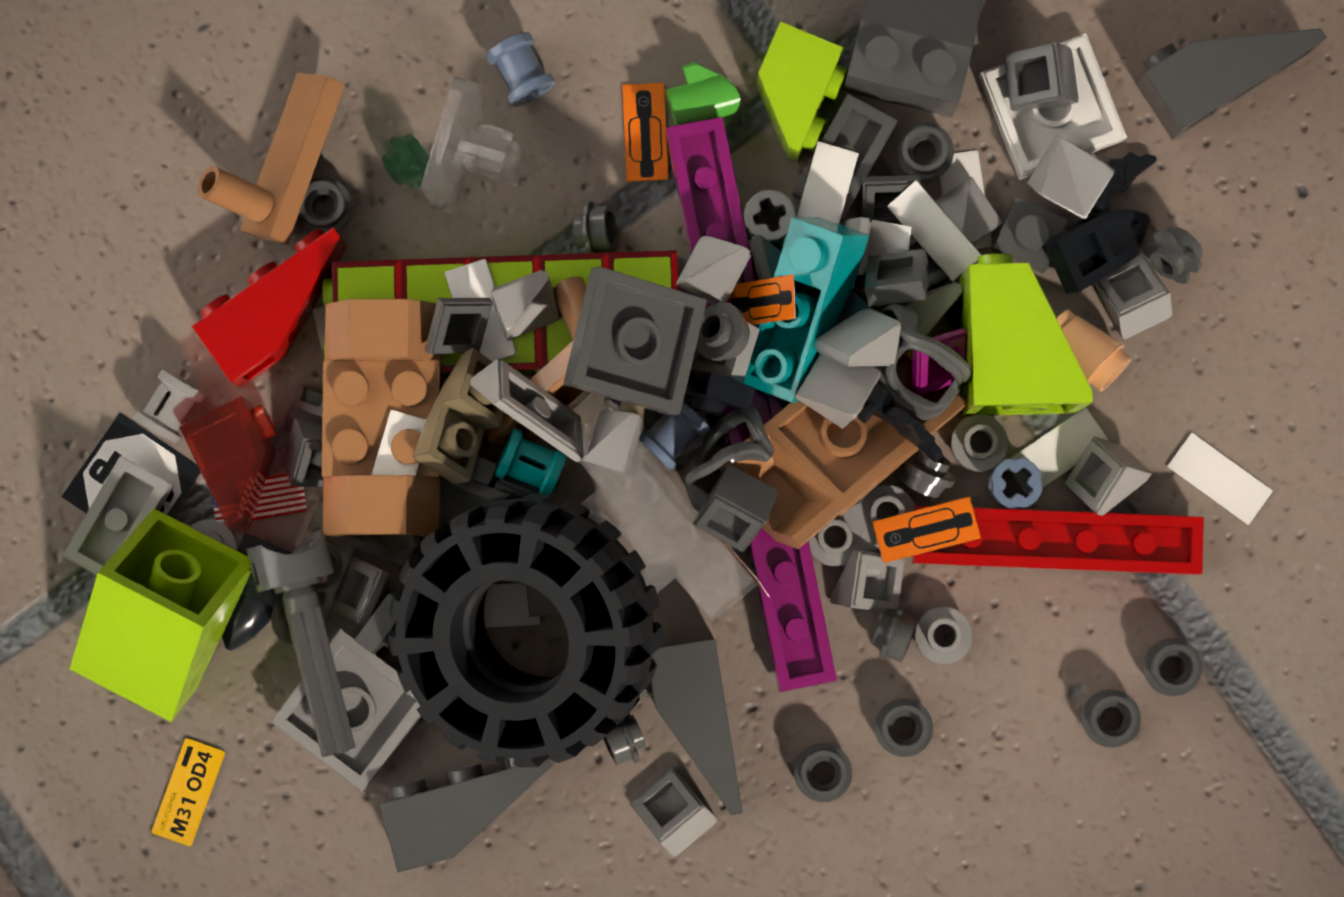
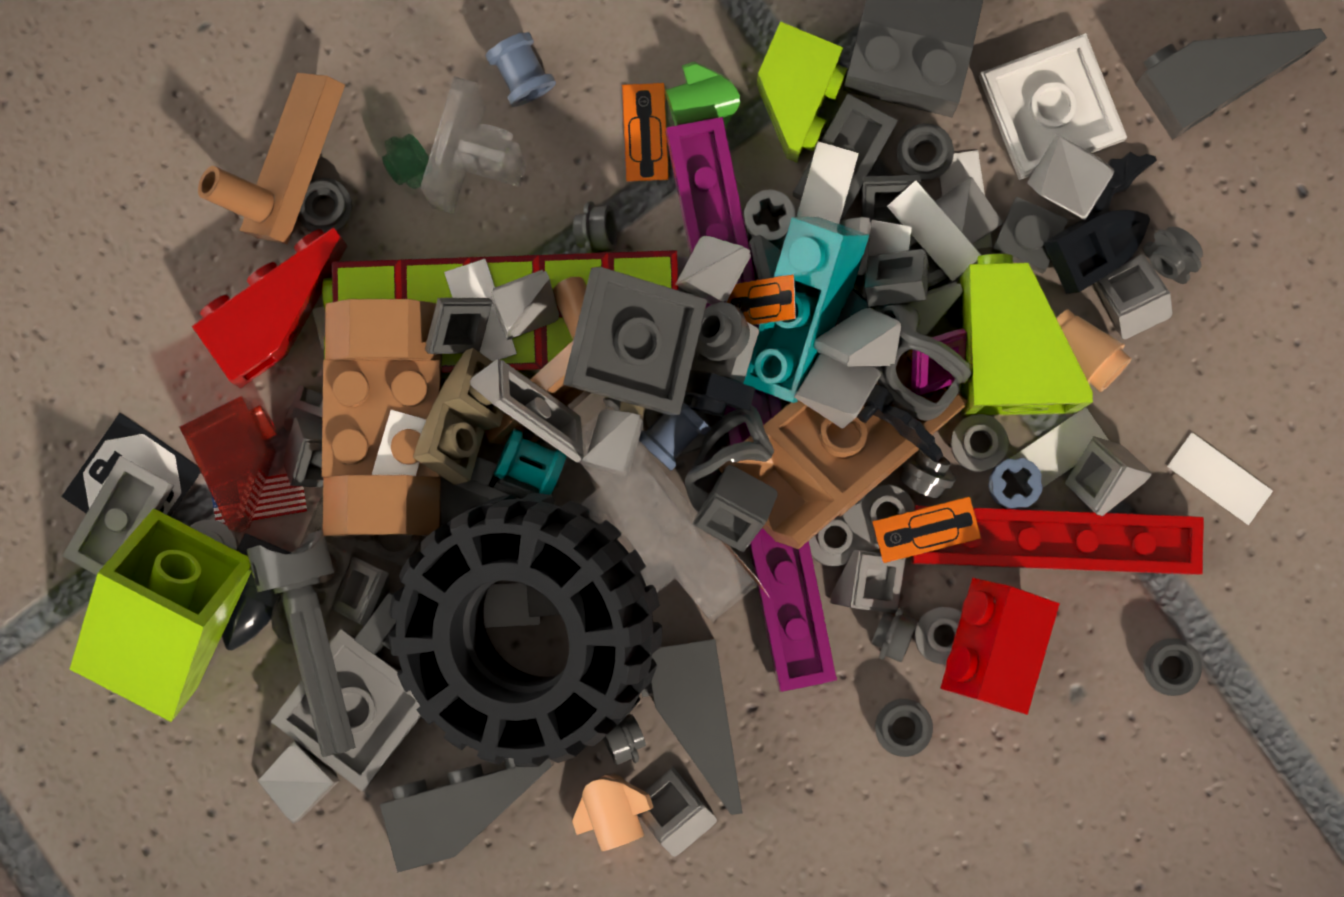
(169, 407): light grey bush -> none
(188, 792): yellow sticker -> none
(297, 781): none -> light grey slope
(611, 810): none -> light nougat piece
(836, 786): dark grey plate -> none
(999, 645): none -> red brick
(1041, 77): dark grey slope -> none
(1129, 718): dark grey plate -> none

